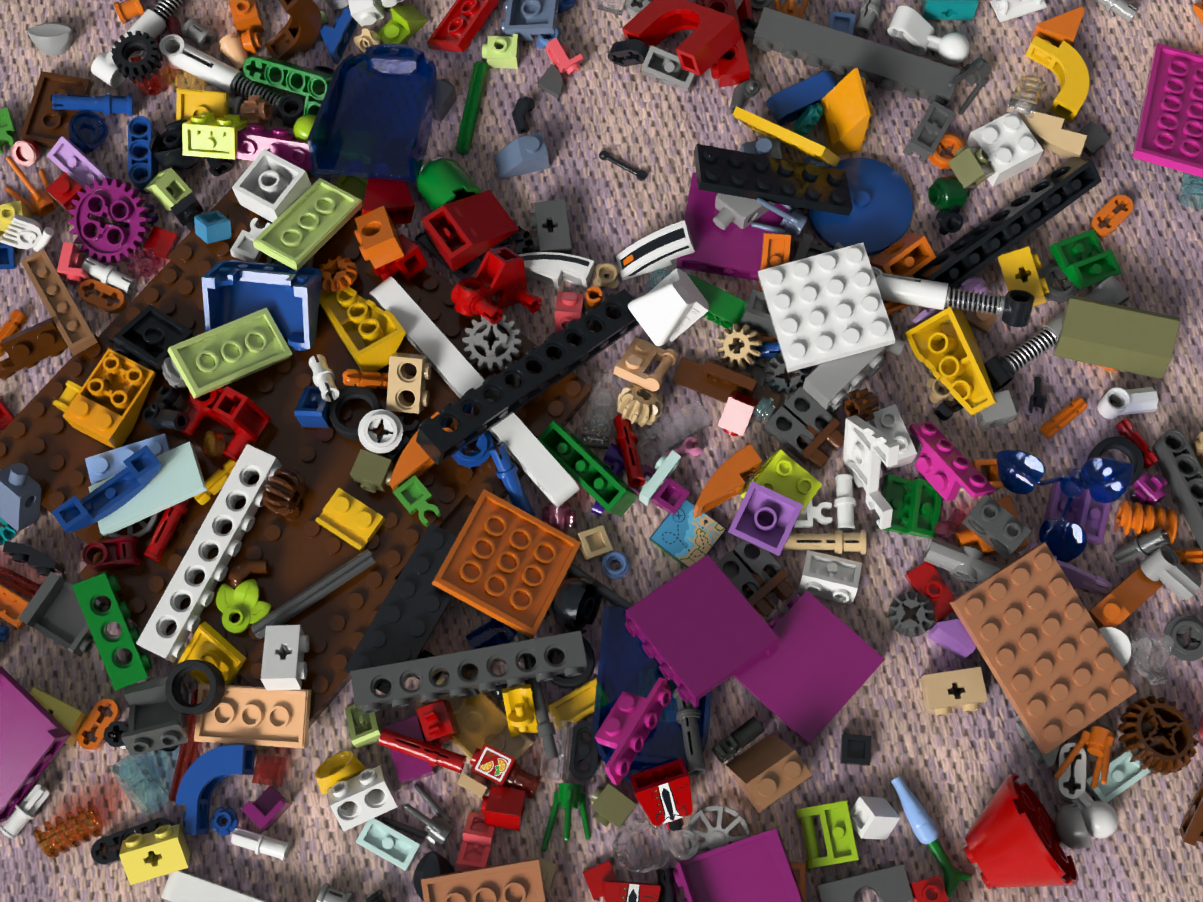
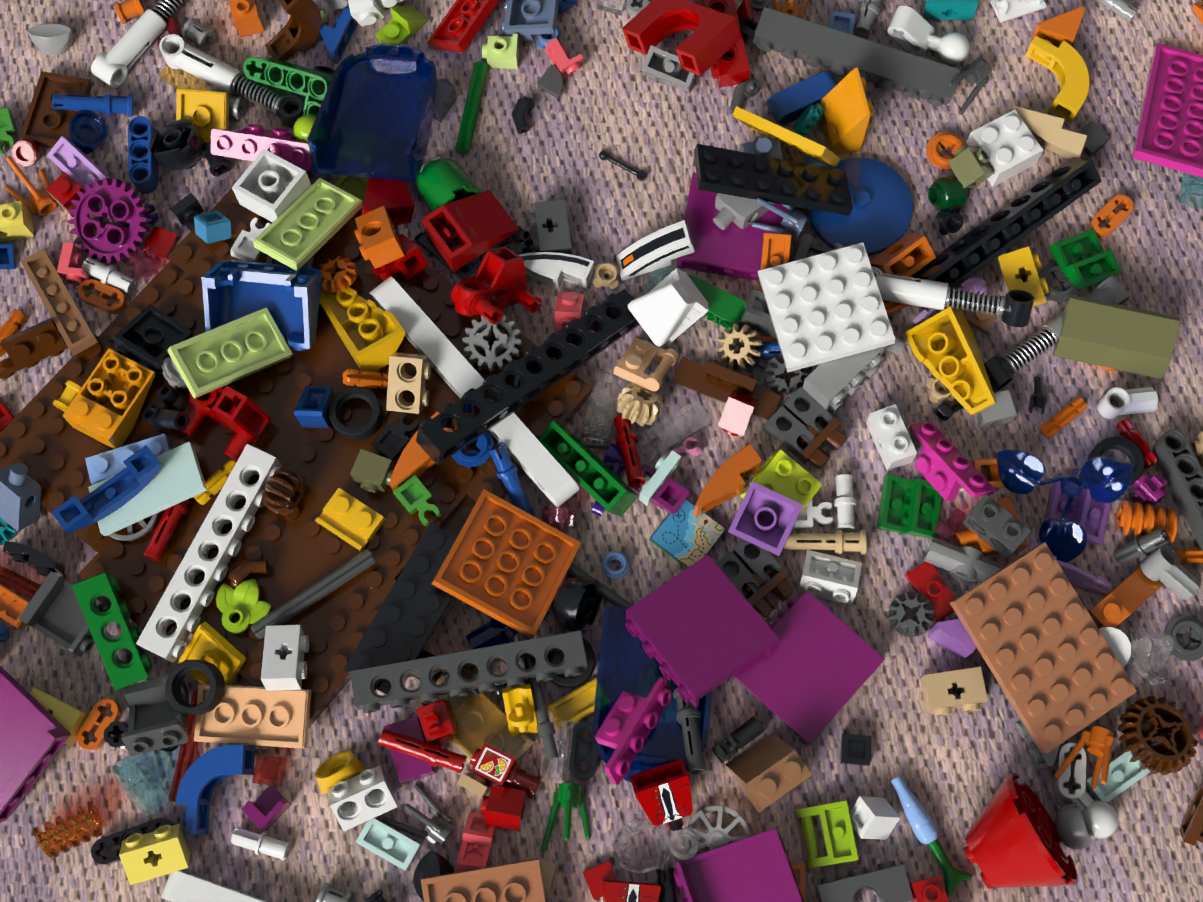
(25, 811): white axle -> none
(27, 235): white piece -> none
(118, 554): dark red piece -> none
(132, 44): black tyre -> none
(152, 86): clear red bracket -> none
(168, 188): yellowish green brick -> none
(212, 135): neon yellow bracket -> none
(213, 444): clear orange tile -> none
(216, 822): blue plate -> none
(233, 49): light nougat cone -> none
(251, 41): orange plate -> none
(256, 110): nougat gear -> none
(323, 378): white pin -> none
(363, 727): yellowish green slope -> none
(366, 39): tan plate -> none
(372, 421): white gear -> none
(522, 156): sand blue slope -> none
(593, 297): orange pin -> none
(594, 543): tan plate -> none
(611, 806): olive brick -> none
(628, 52): black beam -> none
(764, 409): clear light blue plate -> none
(861, 404): reddish brown gear -> none
(863, 455): white wing -> none
(929, 131): dark grey hinge -> none
(1026, 96): clear plate -> none

